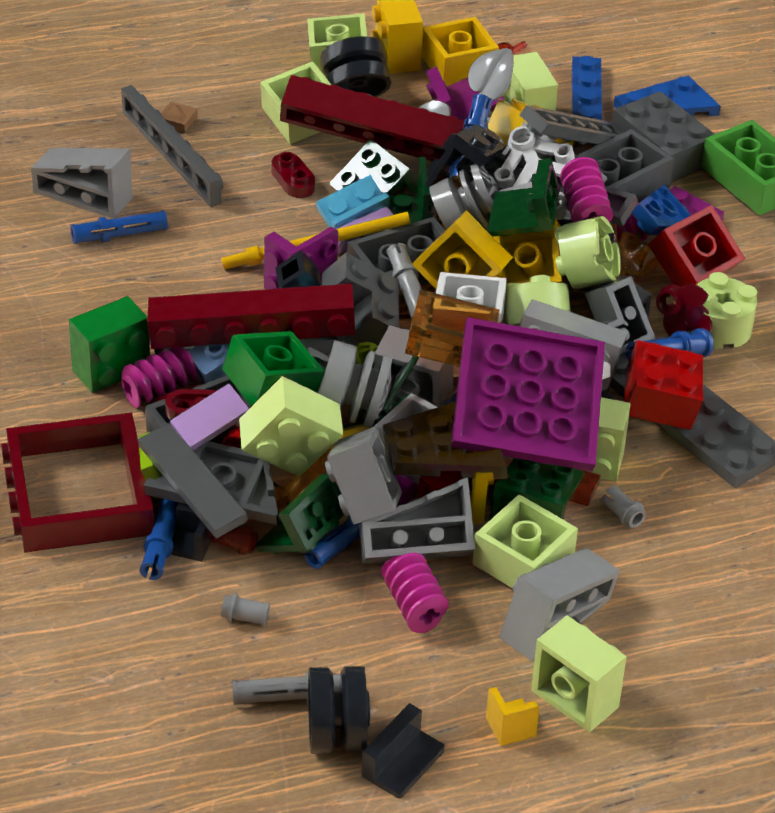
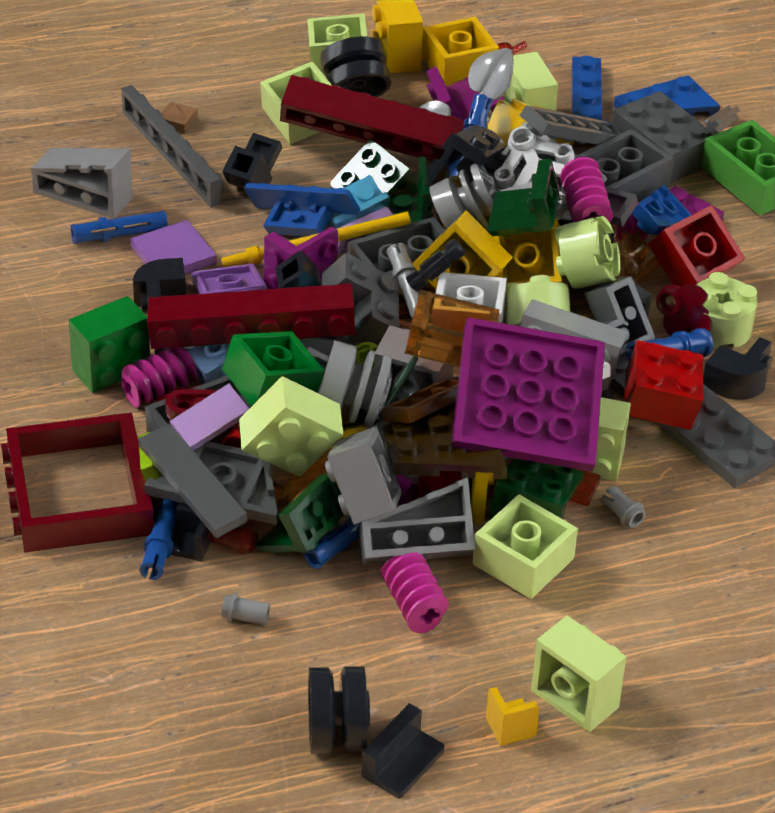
(158, 279): none -> black brick
(175, 241): none -> medium lavender tile
(228, 279): none -> medium lavender tile
(253, 162): none -> black brick
(274, 689): light grey pin -> none
(293, 175): dark red plate -> none
(300, 208): none -> blue bracket
(422, 402): none -> reddish brown tile
(435, 265): none -> black axle
(545, 596): light grey wedge -> none
(721, 120): none -> dark grey axle
(736, 374): none -> black brick

